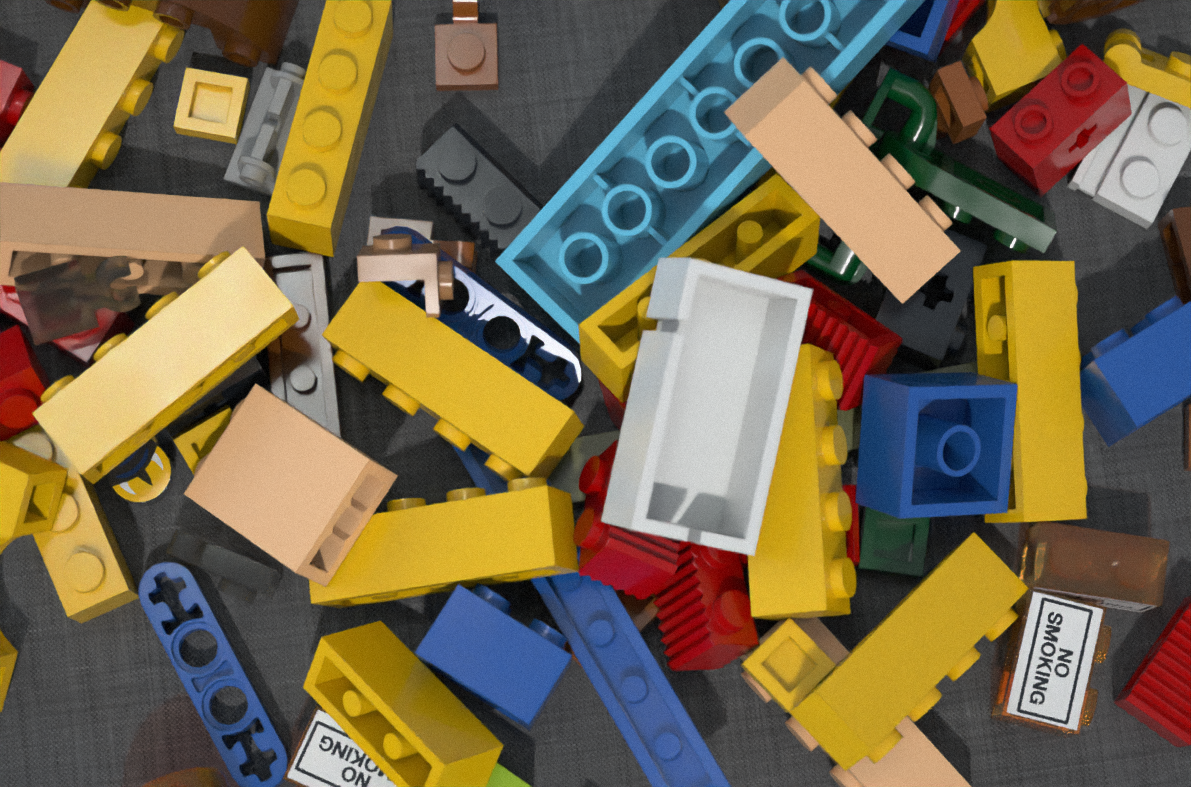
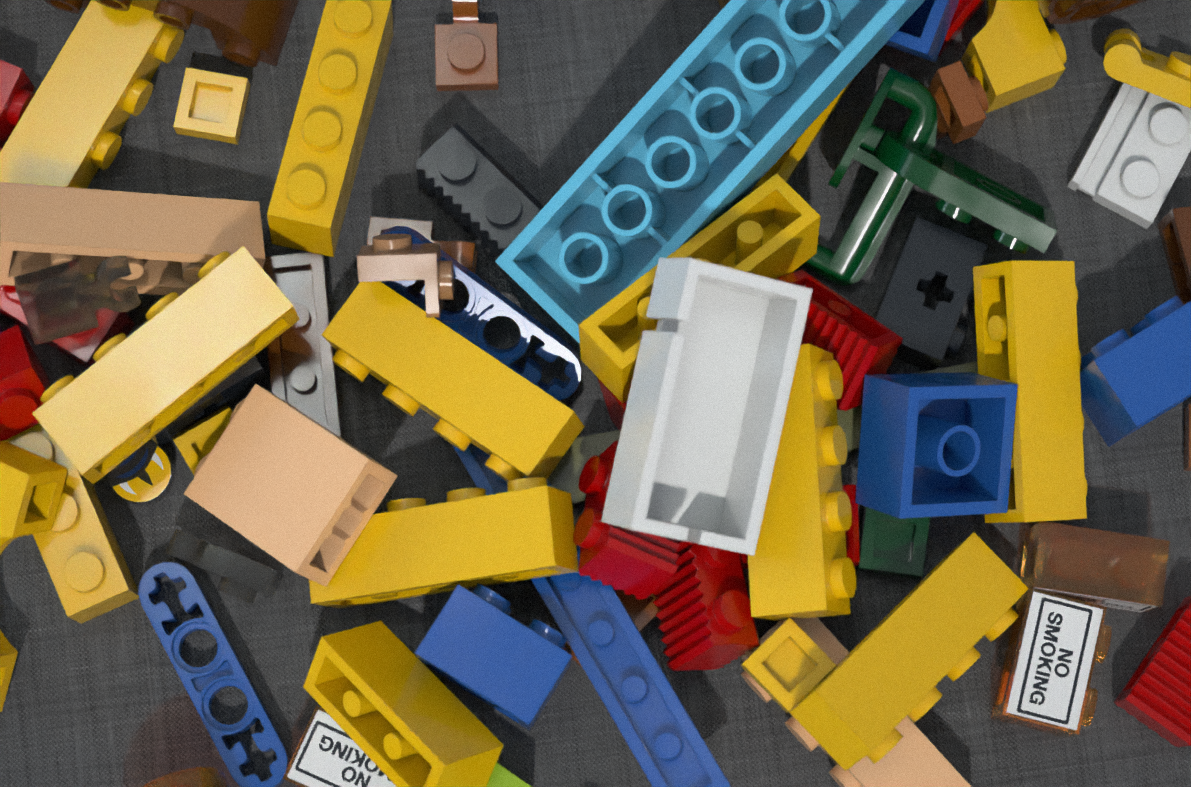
(266, 130): light grey hinge -> none
(842, 180): light nougat brick -> none
(1061, 120): red brick -> none

